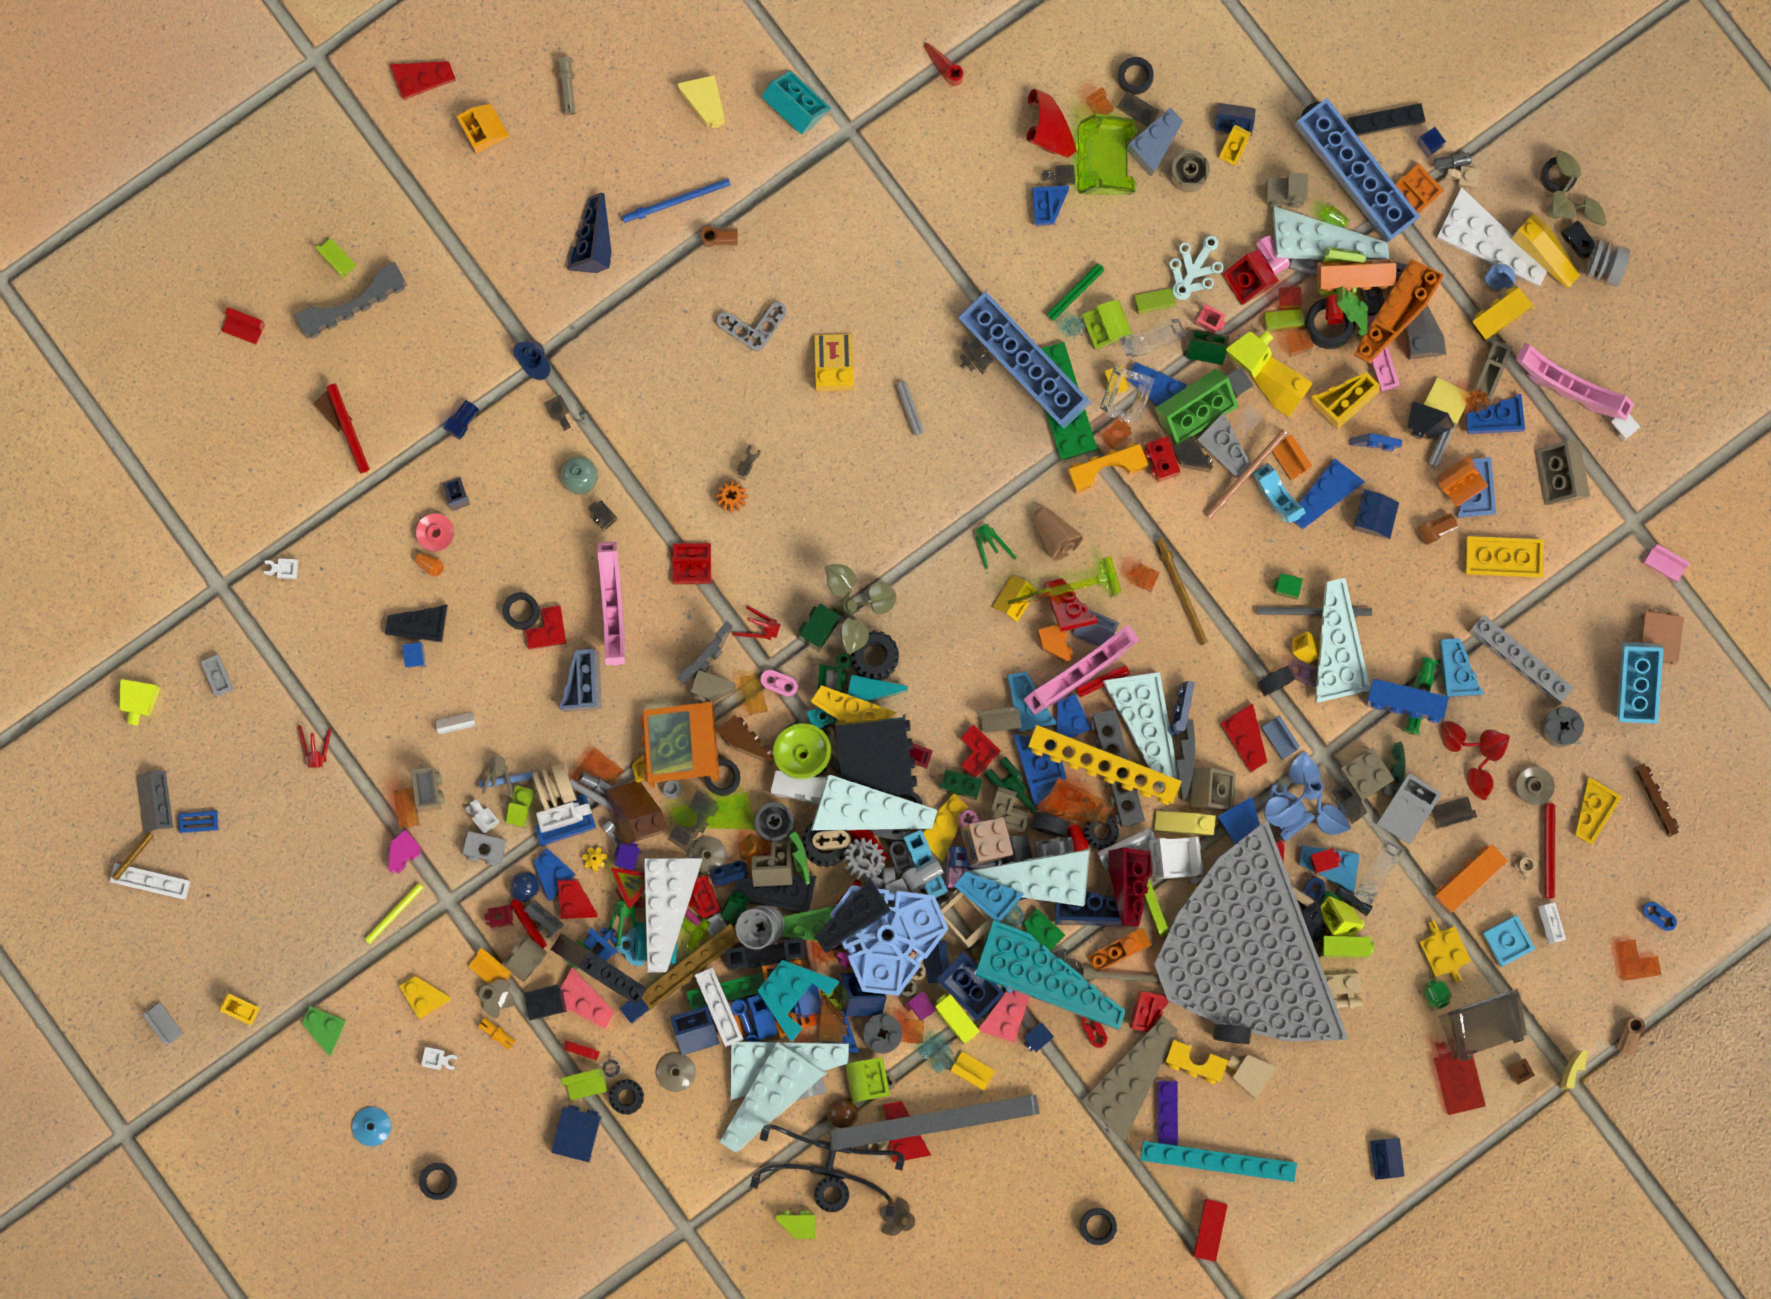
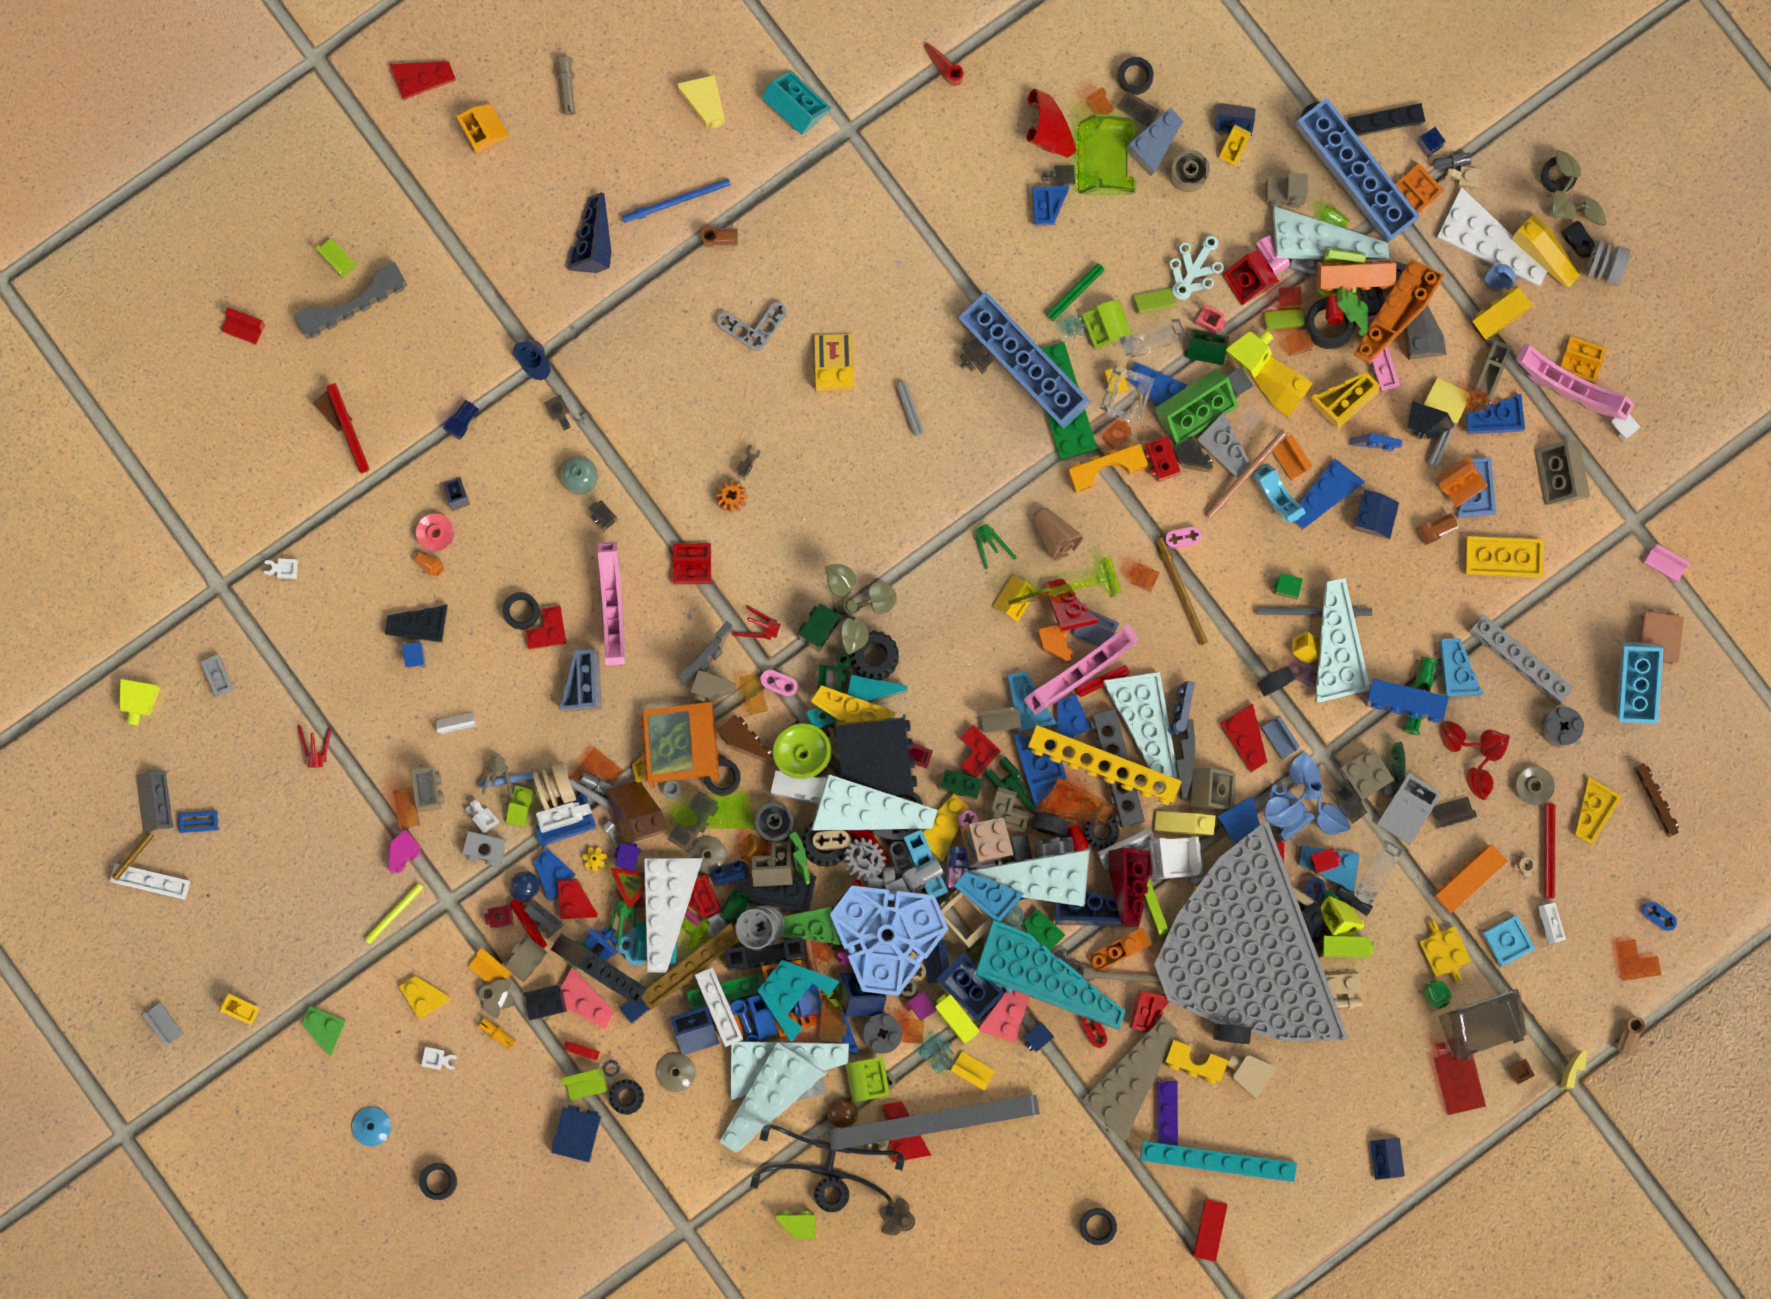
(860, 912): black wing -> none
(1182, 533): none -> bright pink beam
(1583, 359): none -> light orange slope

